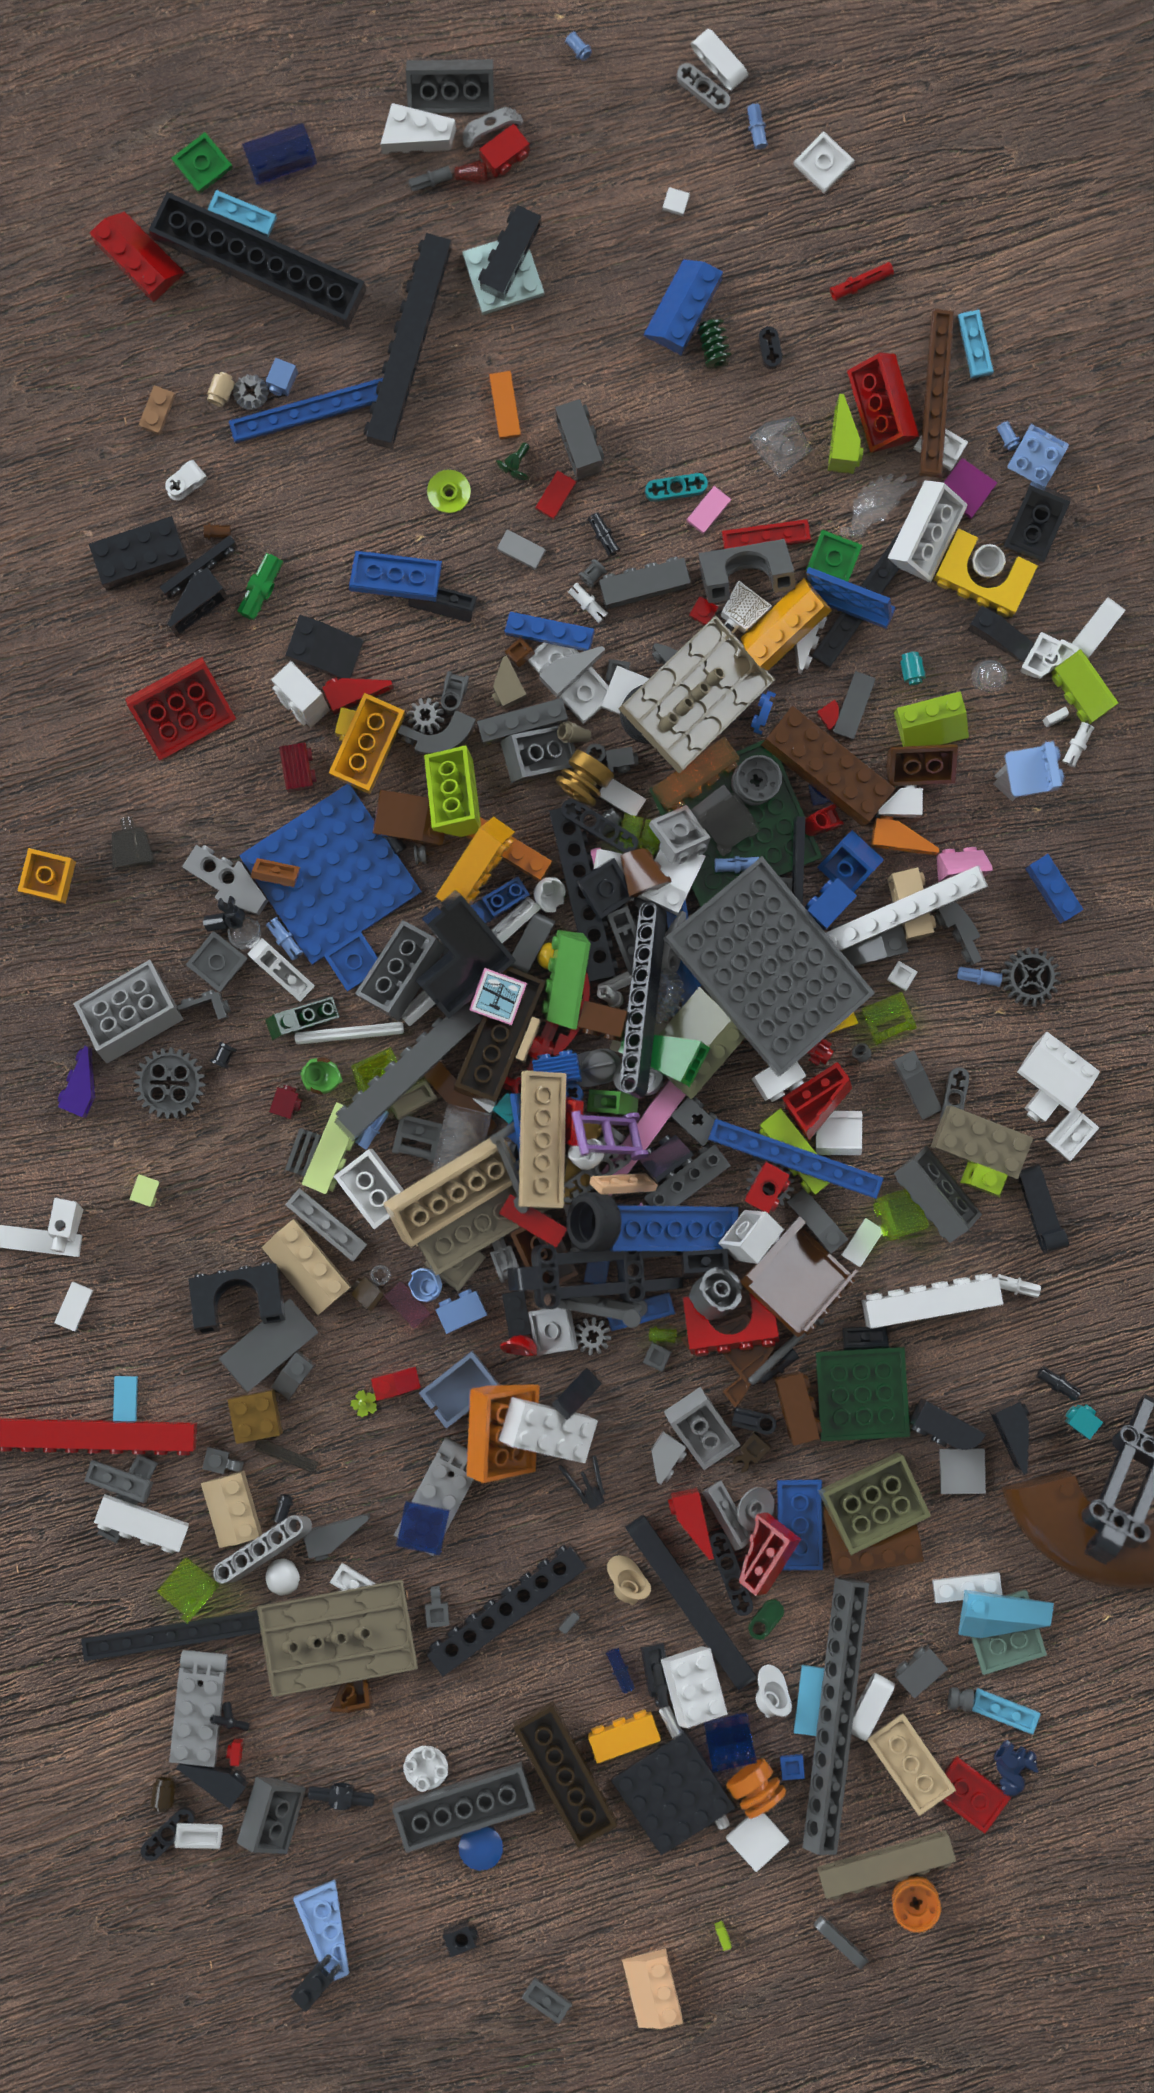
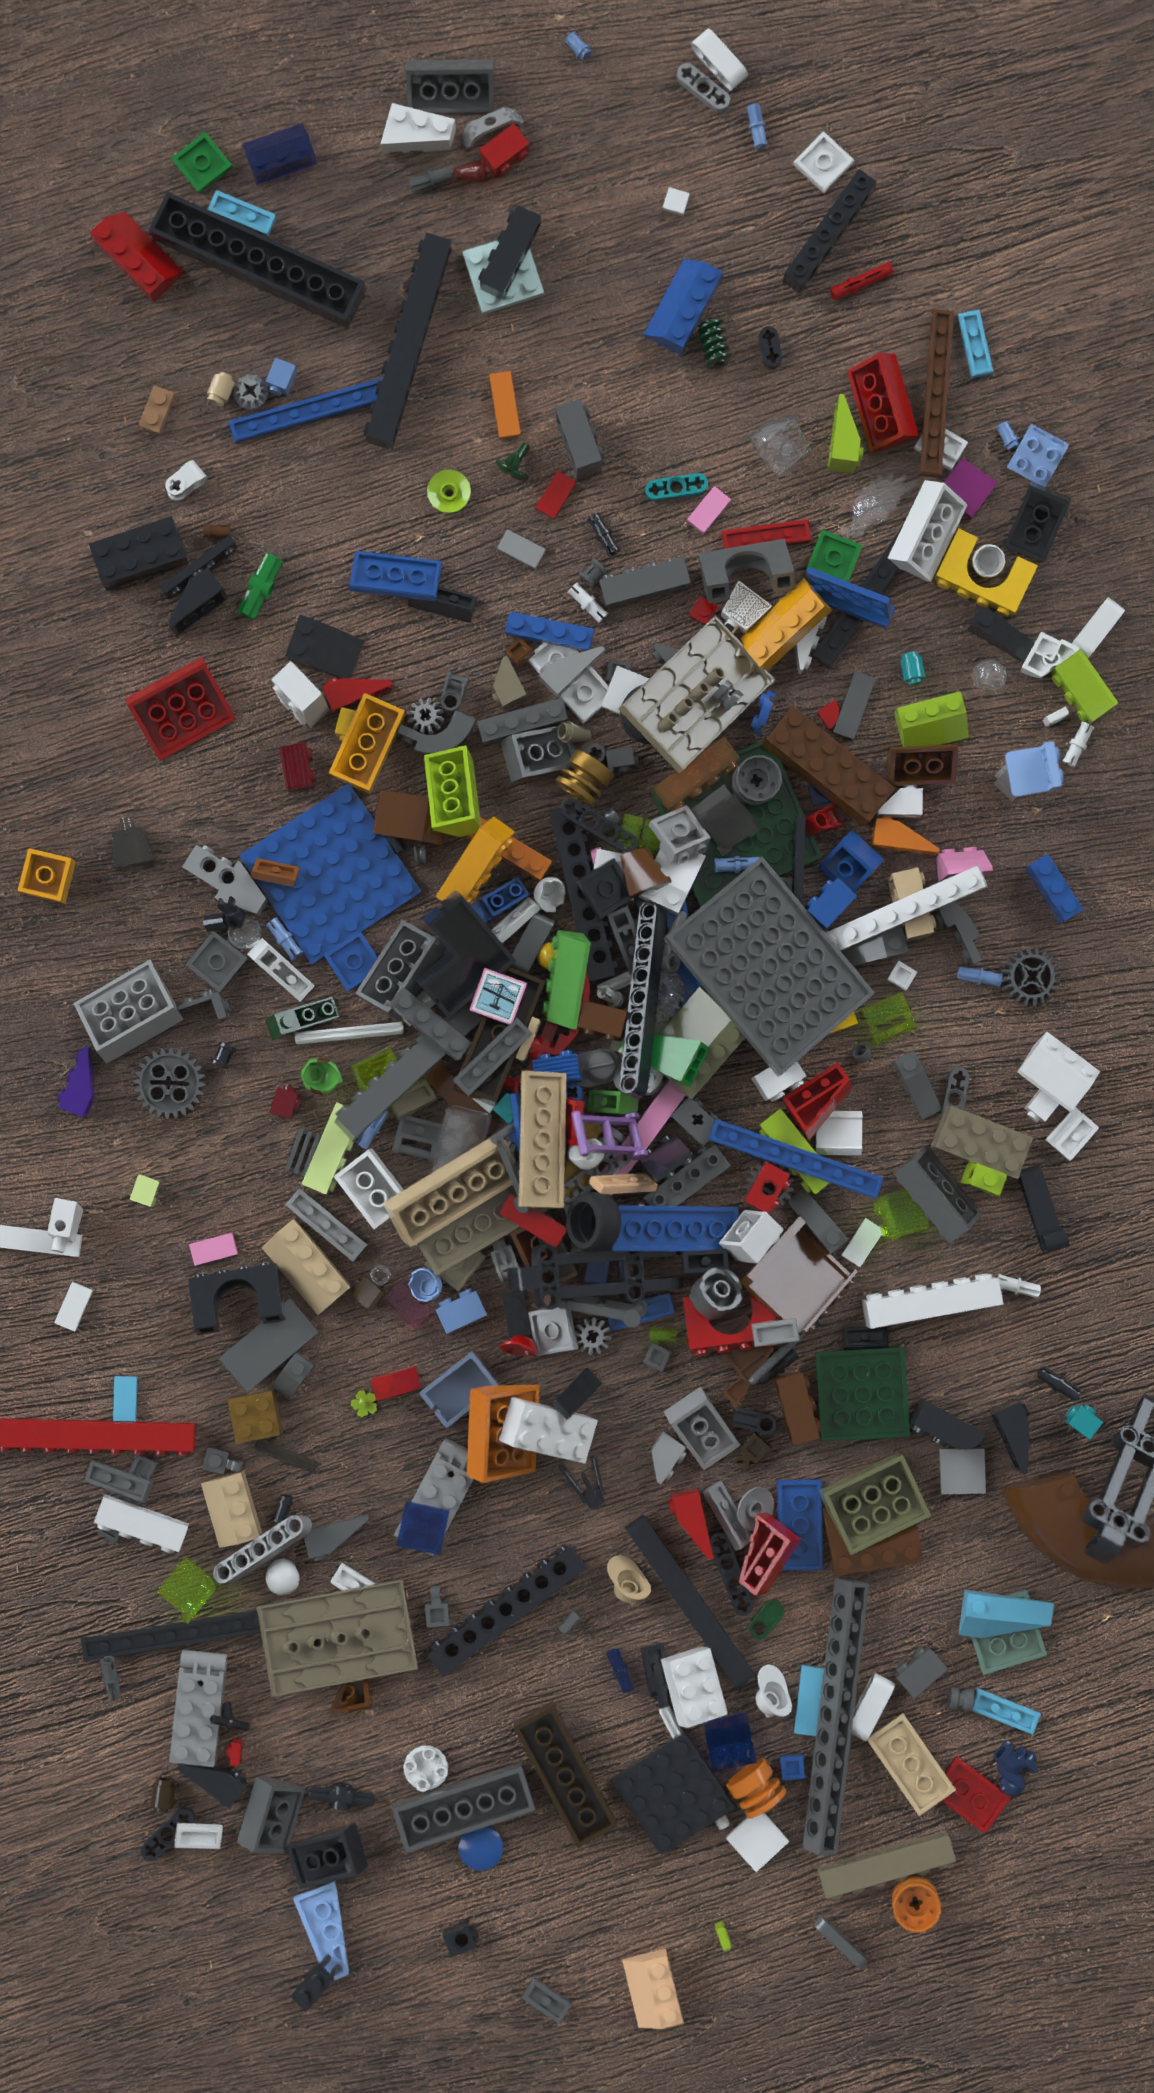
(111, 1678): none -> dark grey axle
(213, 1249): none -> bright pink tile
(327, 1856): none -> black slope
(429, 1024): none -> dark grey plate
(492, 1057): none -> dark grey plate
(622, 798): white tile -> none
(623, 1736): light orange brick -> none
(725, 690): none -> dark grey wheel
(775, 1332): none -> light grey tile
(820, 1052): red gear -> none
(829, 231): none -> black brick
(953, 1588): white plate -> none

